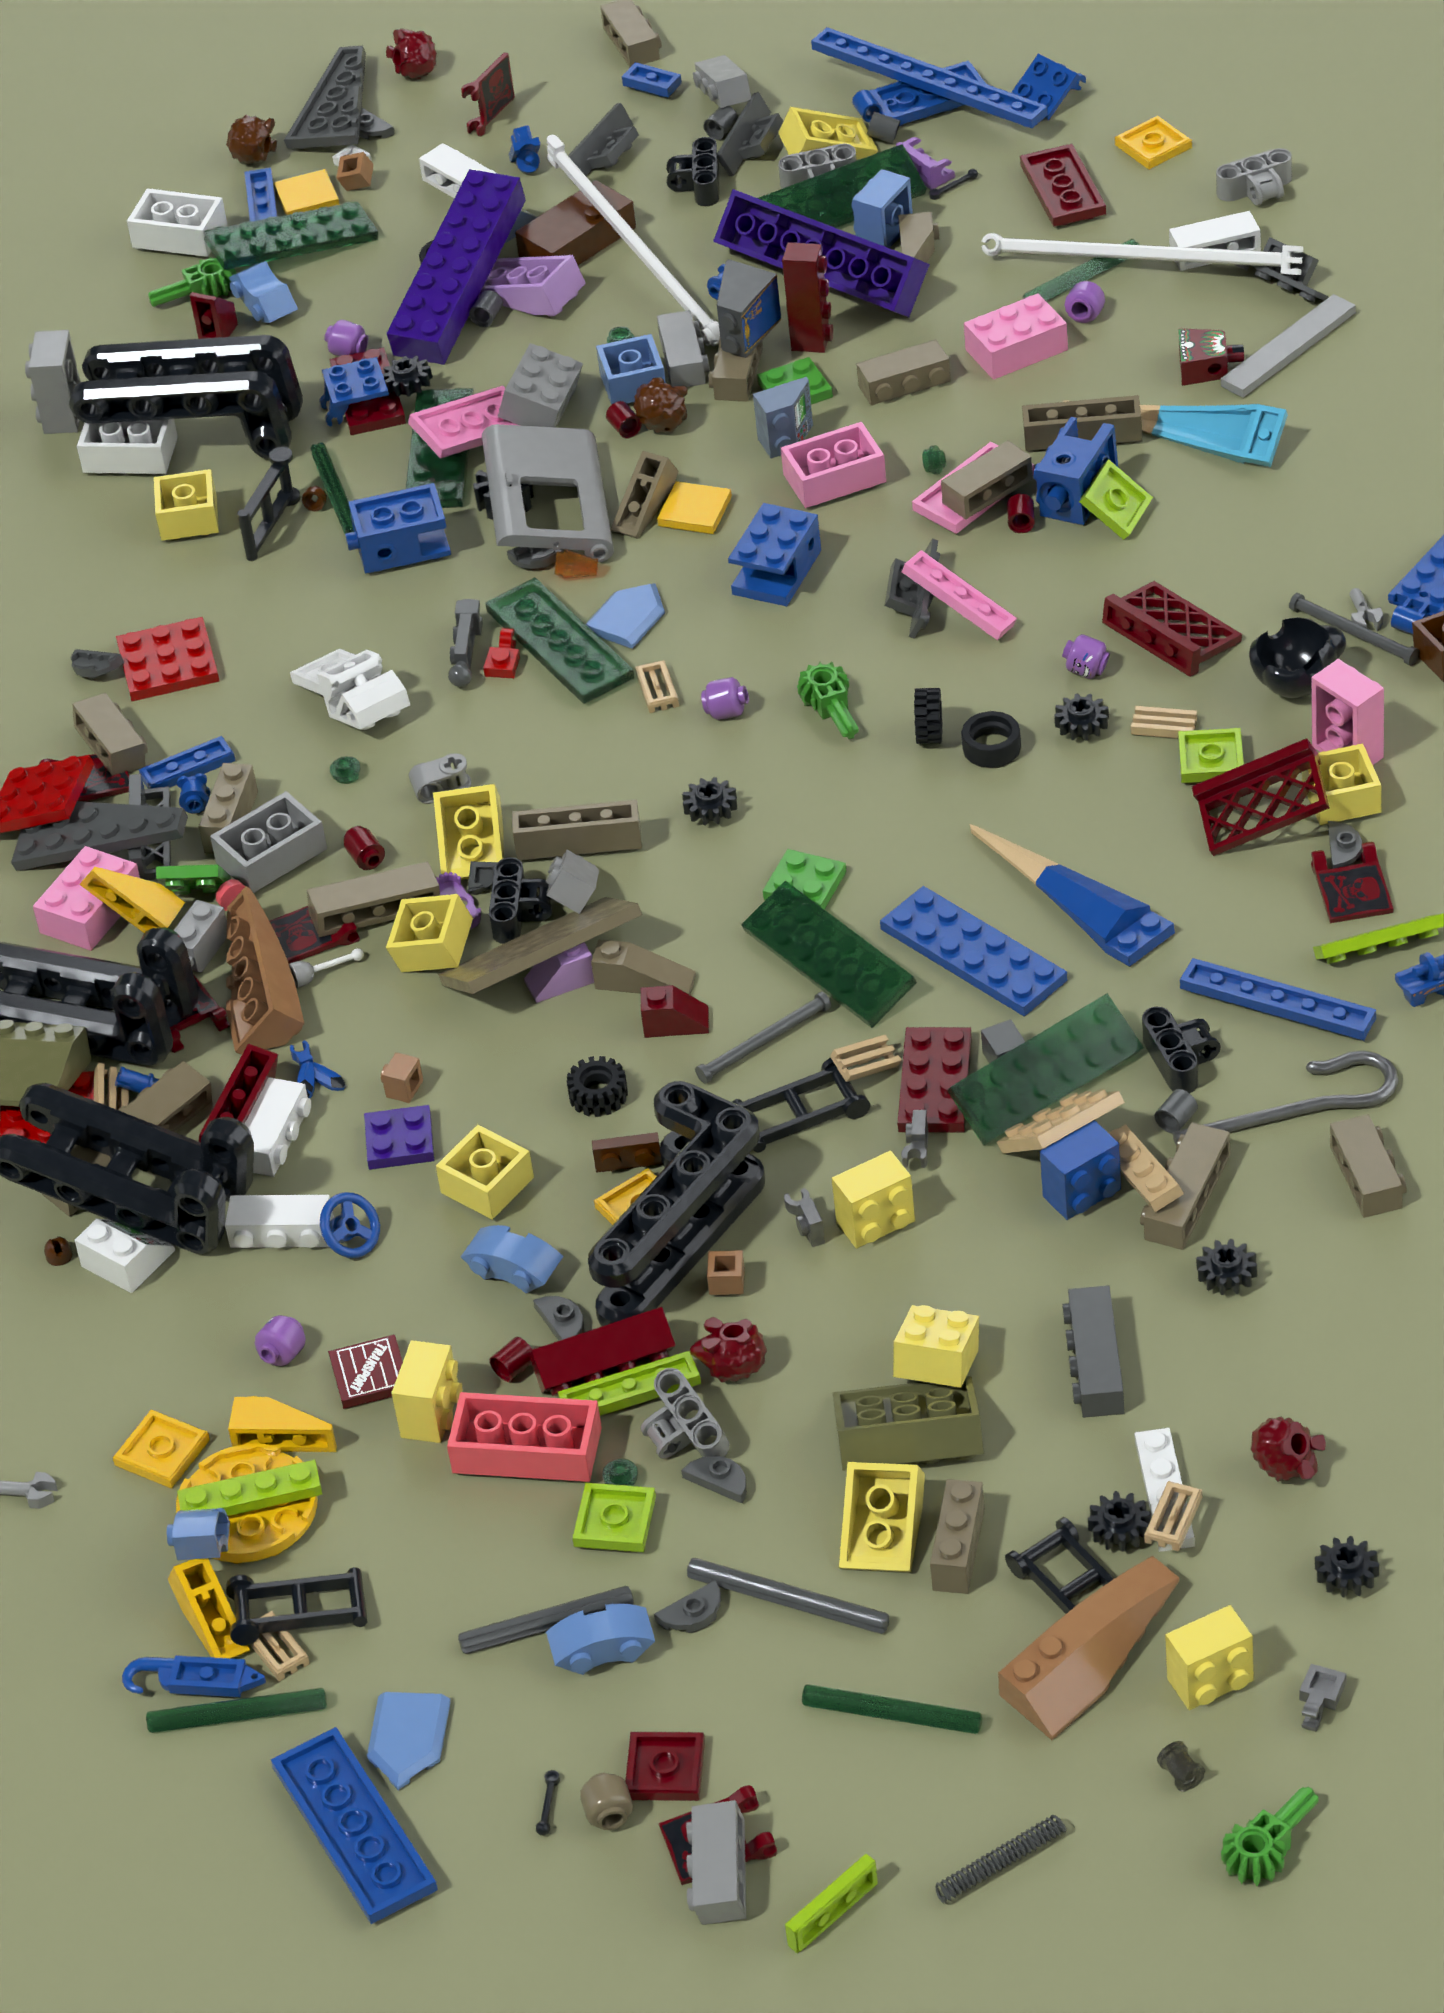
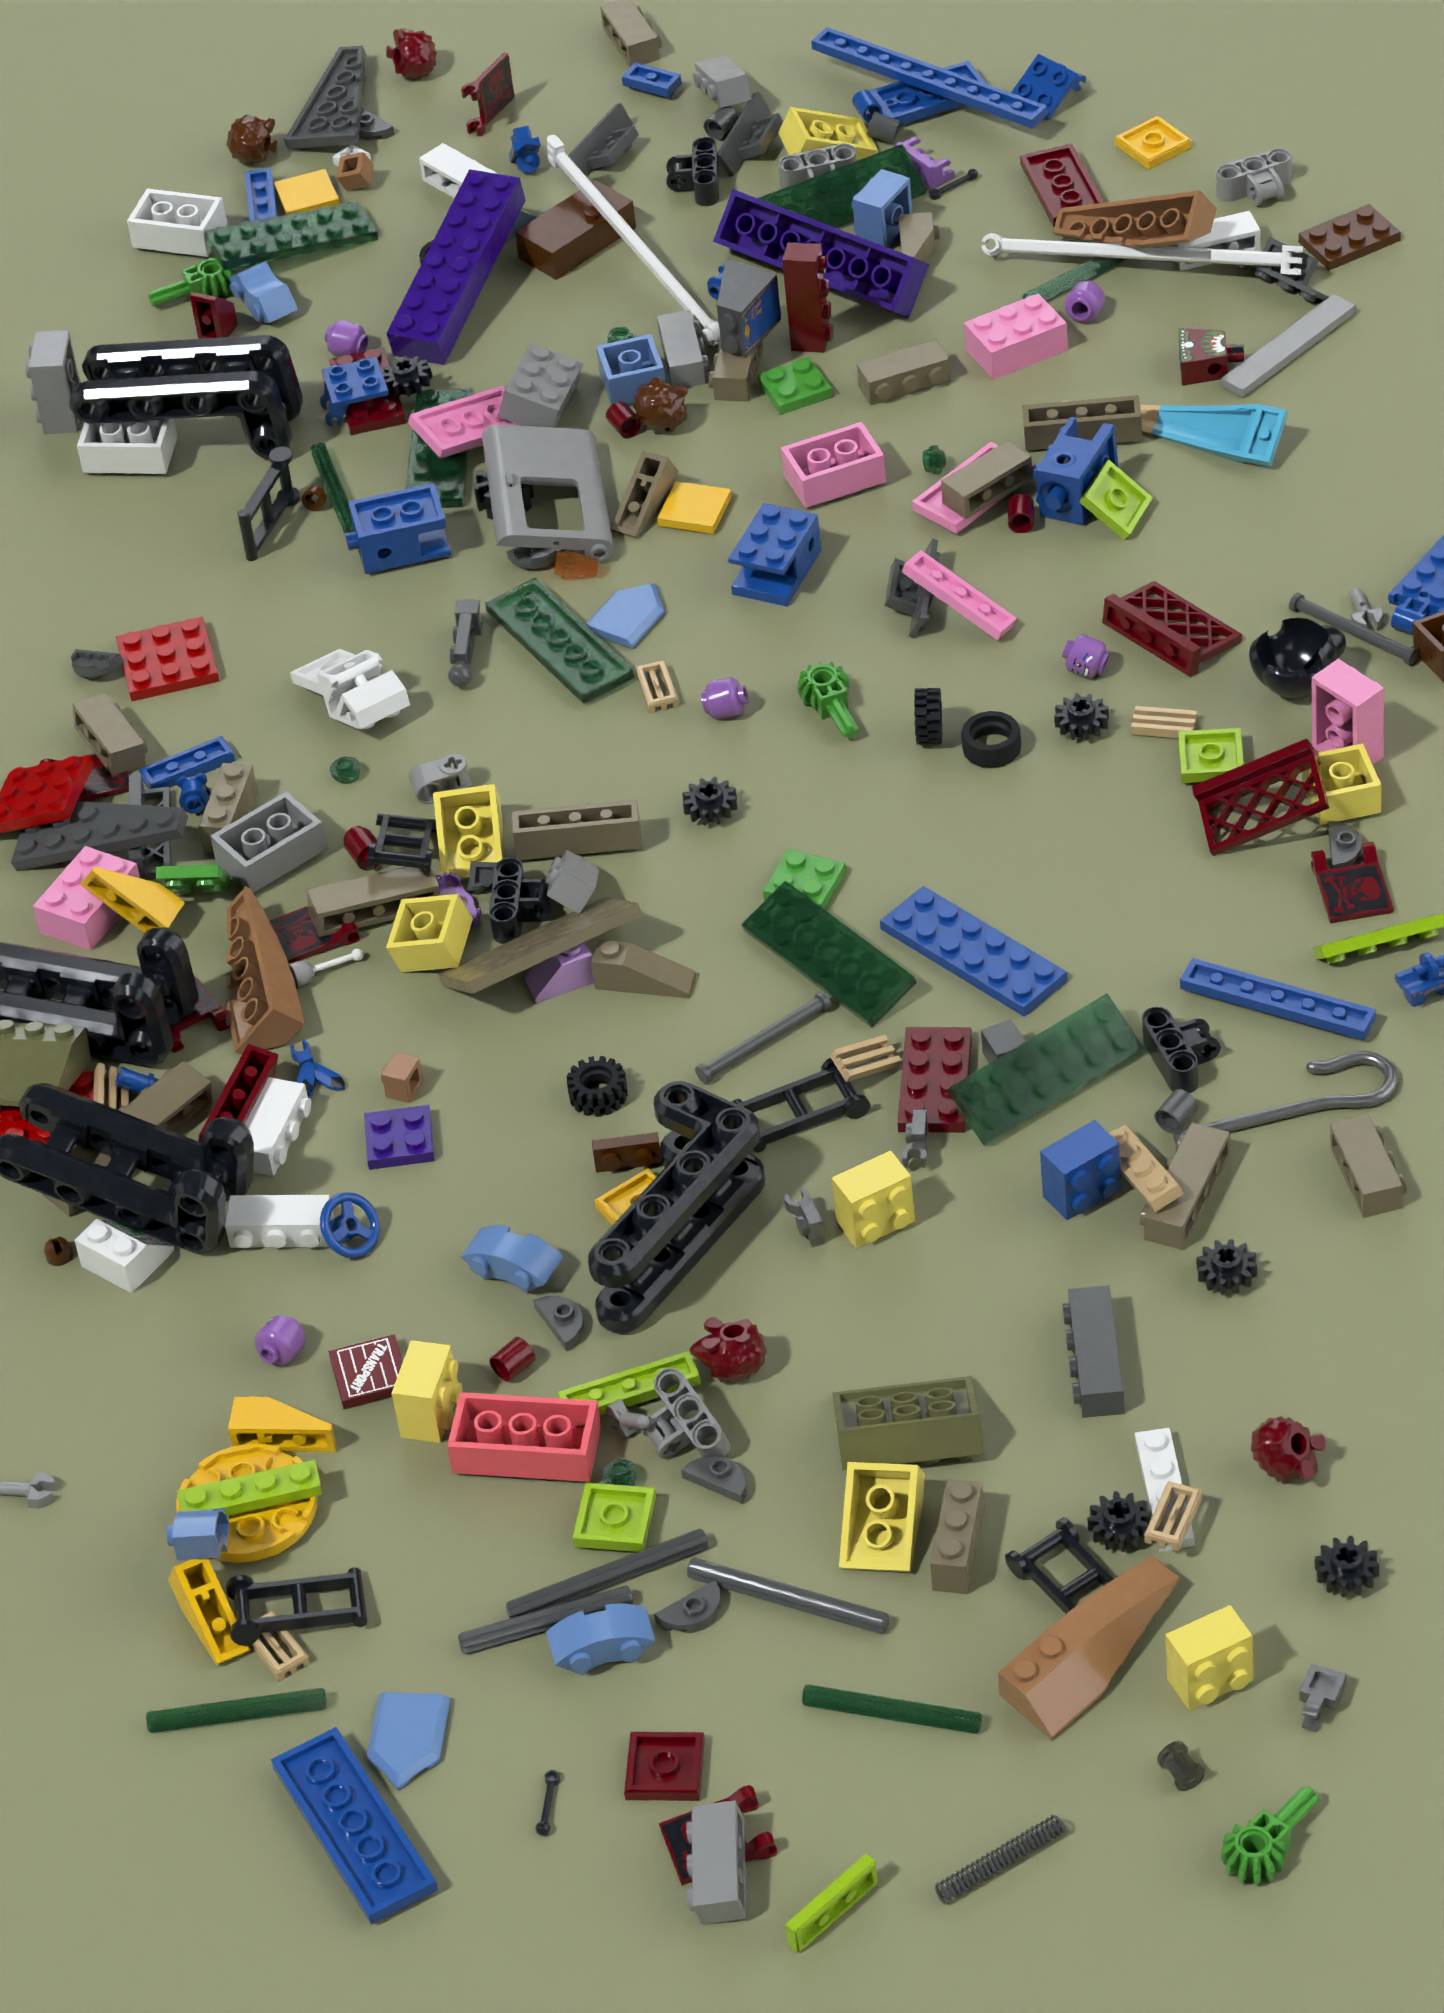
(161, 1448): yellow tile -> none
(186, 505): light yellow brick -> none
(196, 1675): blue plate -> none
(202, 932): light grey hinge -> none
(228, 892): coral tile -> none
(422, 861): none -> black piece
(484, 1171): light yellow brick -> none
(486, 308): dark grey beam -> none
(503, 660): red plate -> none
(535, 283): lavender slope -> none
(602, 1350): dark red brick -> none
(606, 1801): dark tan head -> none
(609, 1573): none -> dark grey axle
(627, 1421): none -> light grey bar
(672, 1012): dark red slope -> none
(725, 1272): medium nougat plate -> none
(783, 415): sand blue slope -> none
(936, 1346): light yellow brick -> none
(1057, 1123): tan plate -> none
(1111, 918): blue plate -> none
(1140, 221): none -> medium nougat wedge
(1349, 237): none -> reddish brown plate

